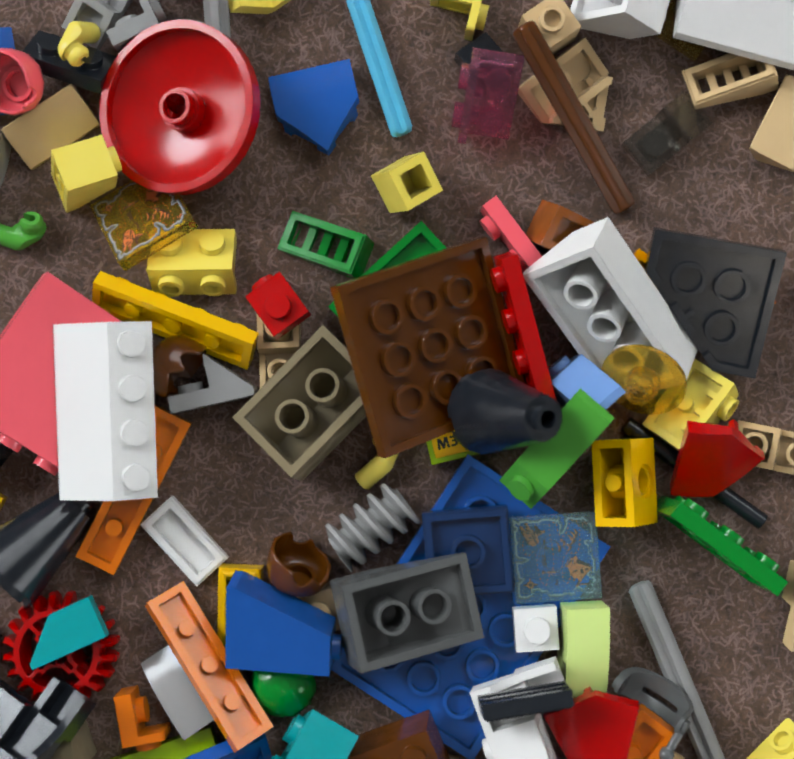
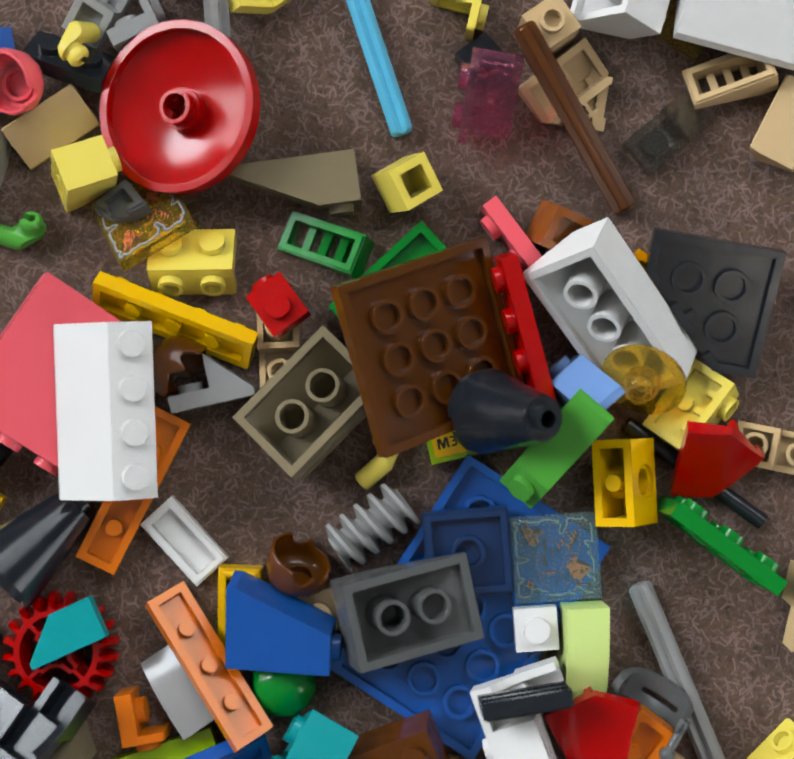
(122, 204): none -> dark grey tile
(312, 180): none -> dark tan slope
(316, 102): blue slope -> none

